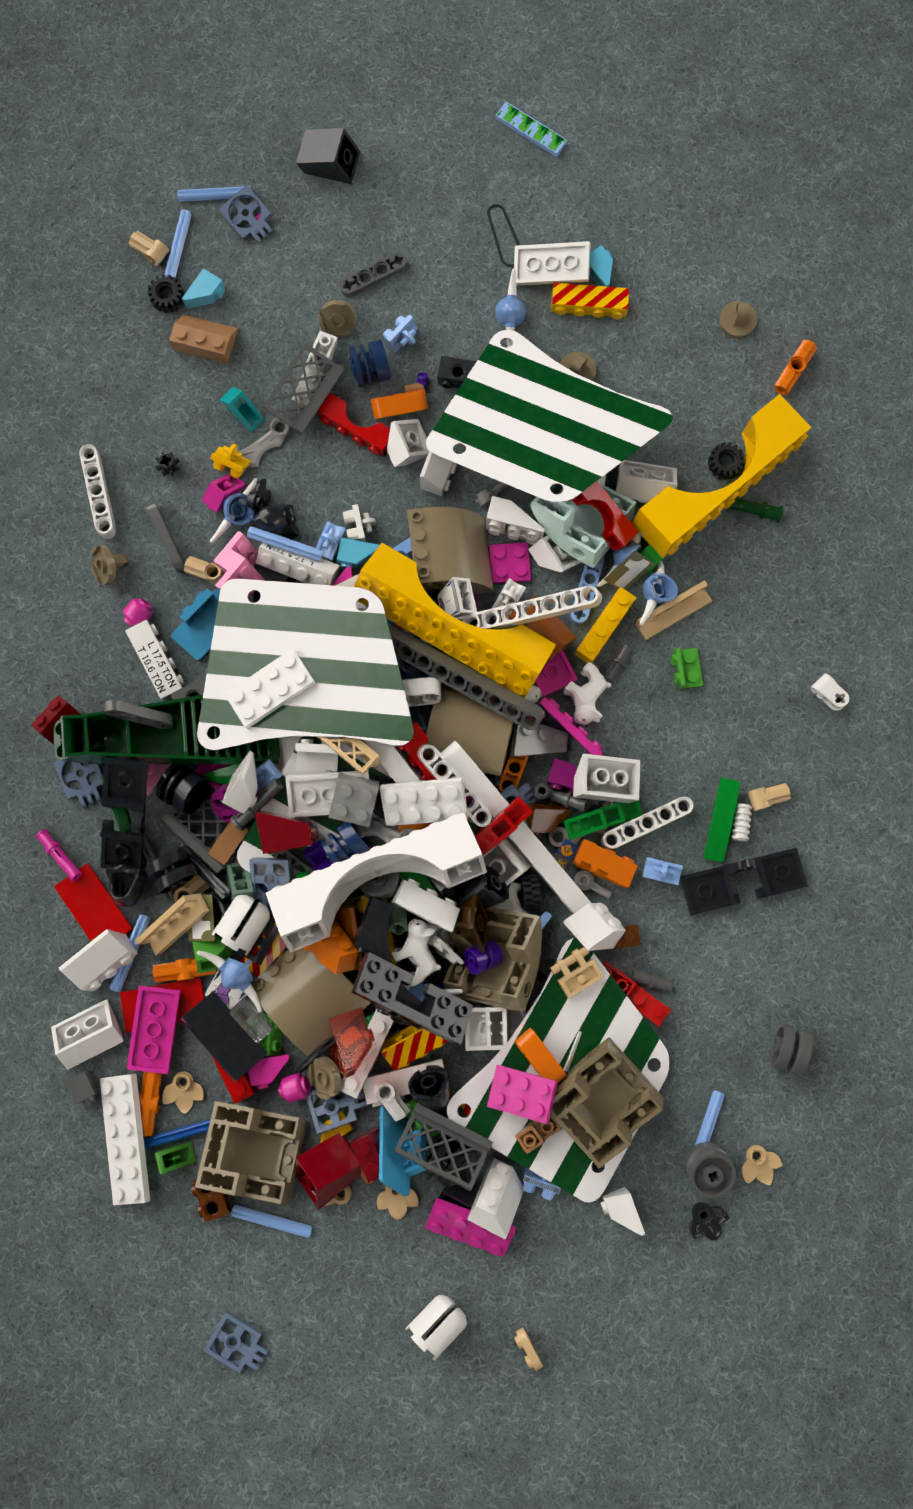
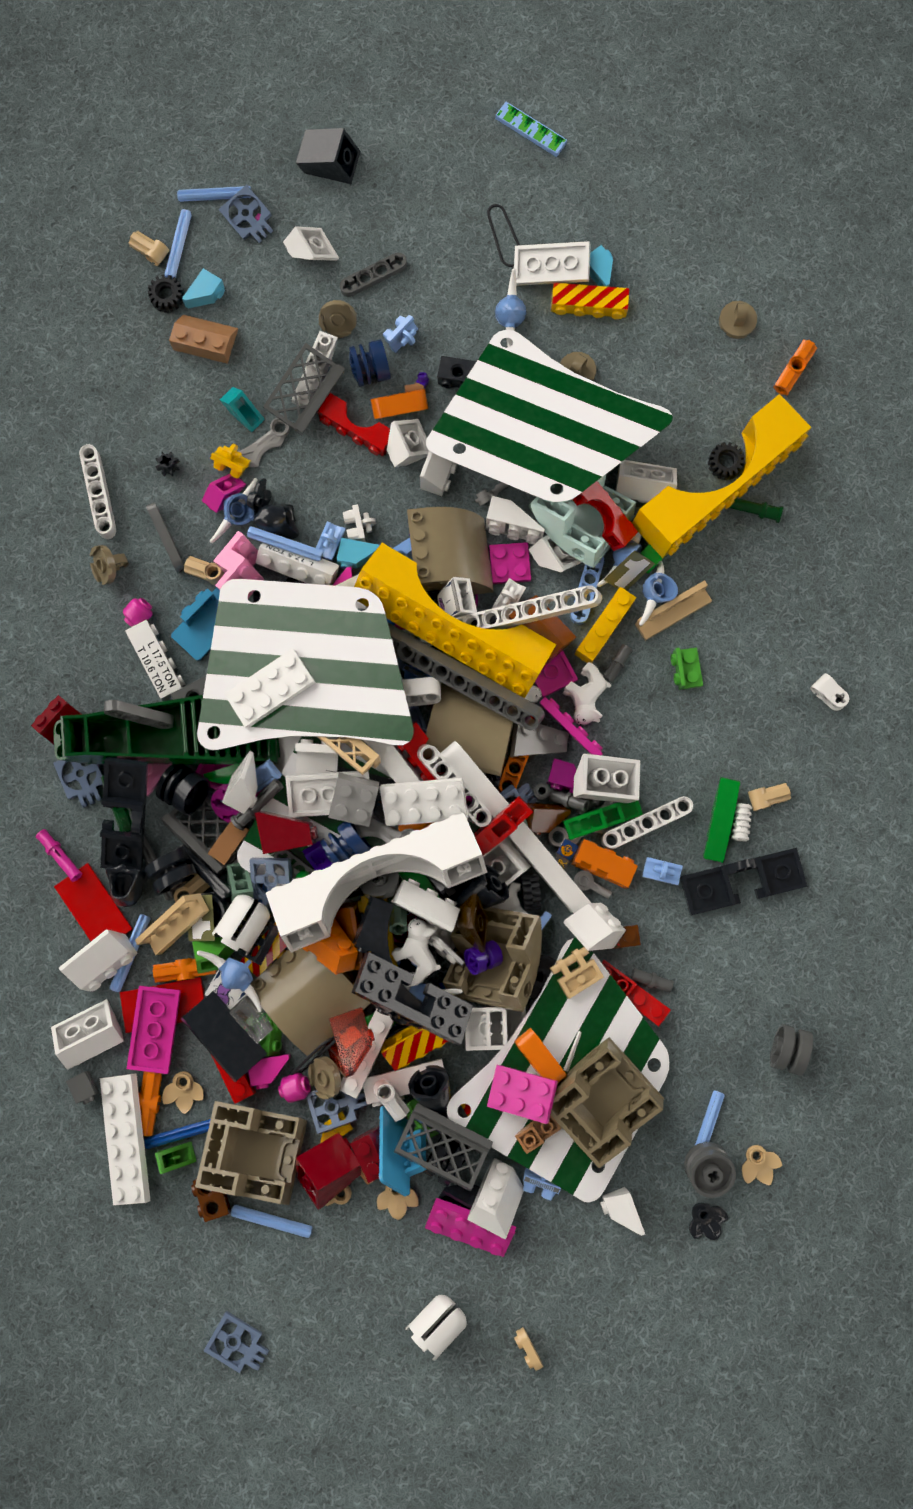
(309, 244): none -> white slope

